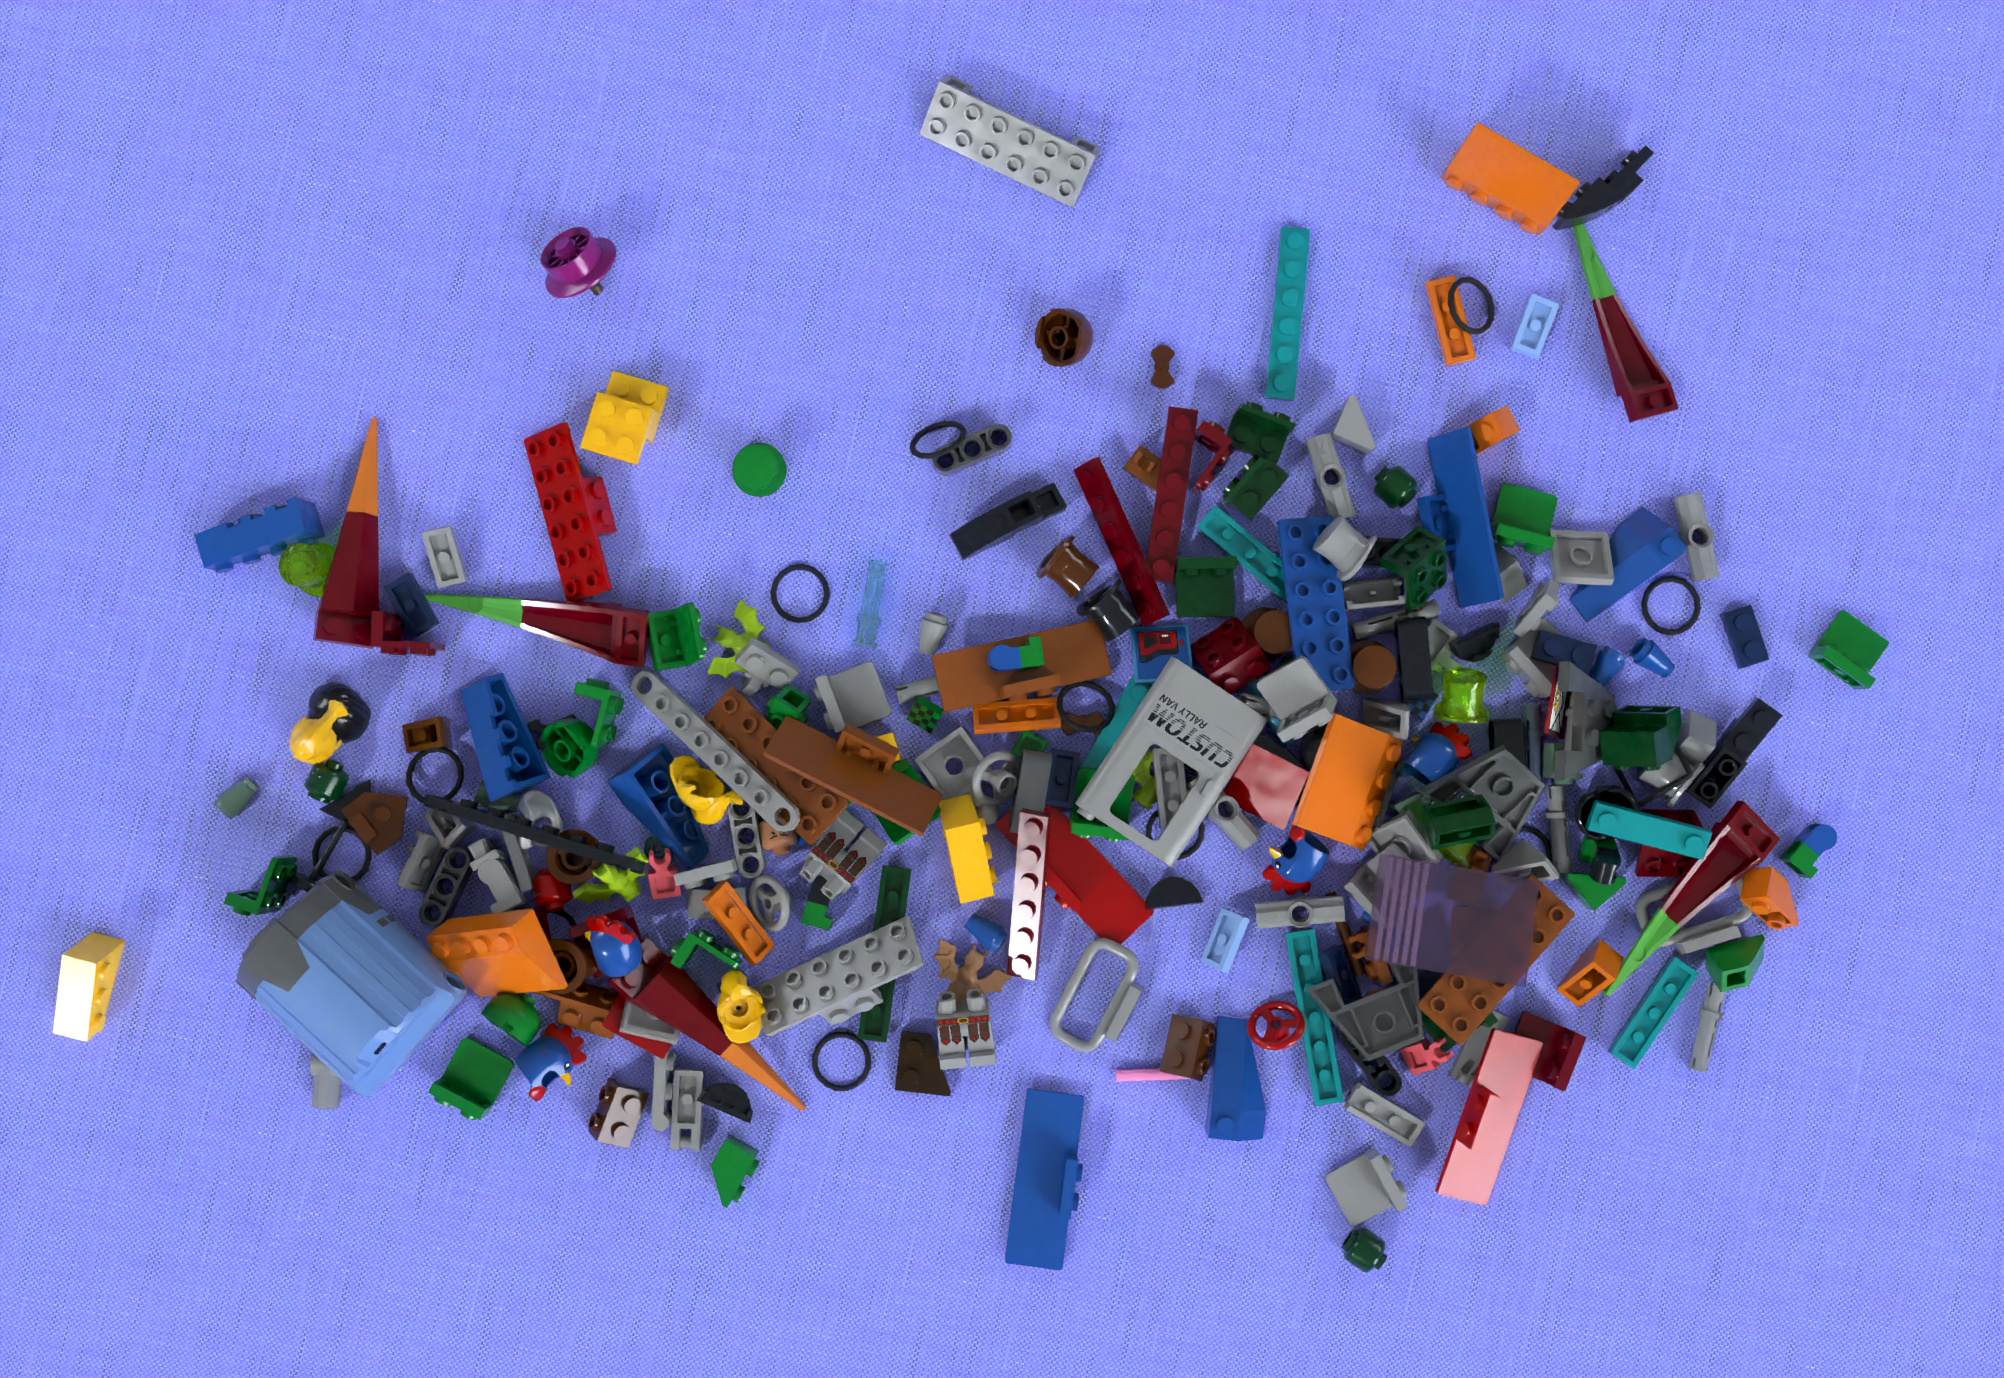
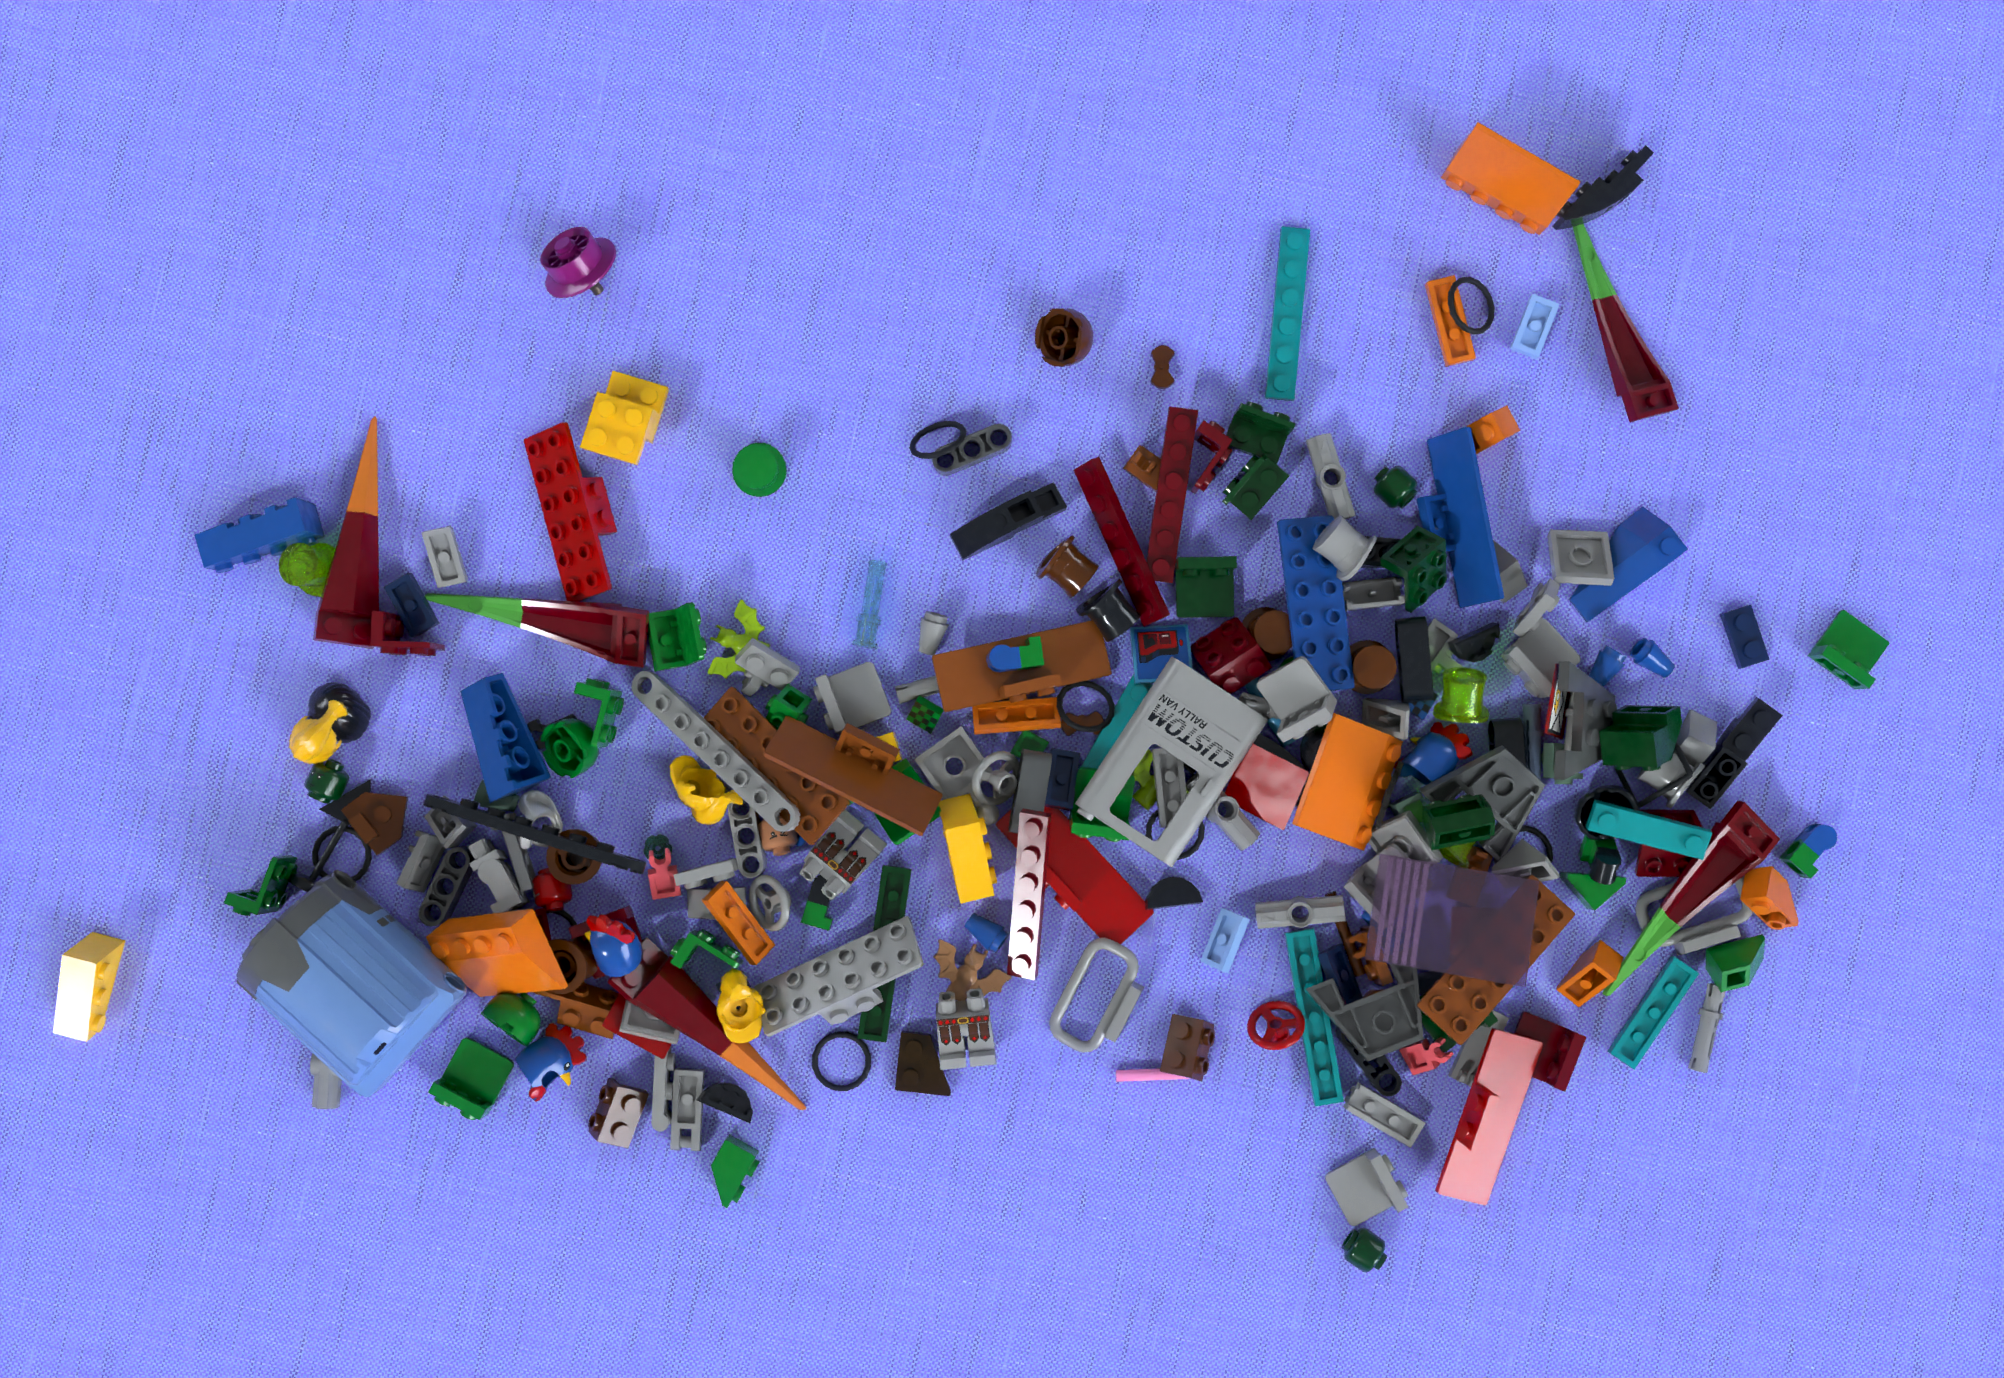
(236, 798): sand green cone -> none
(418, 756): black piece -> none
(427, 734): reddish brown slope -> none
(614, 881): lime animal -> none
(651, 797): blue wedge -> none
(781, 574): black piece -> none
(1008, 142): light grey bracket -> none
(1045, 1179): blue bracket -> none
(1235, 1093): blue wedge -> none
(1249, 551): teal plate -> none
(1296, 862): blue piece -> none
(1352, 427): light grey slope -> none
(1386, 622): light grey pin -> none
(1523, 519): green bracket -> none
(1555, 648): dark blue plate -> none
(1559, 832): light grey pin -> none
(1686, 584): black piece -> none
(1699, 556): light grey piece -> none

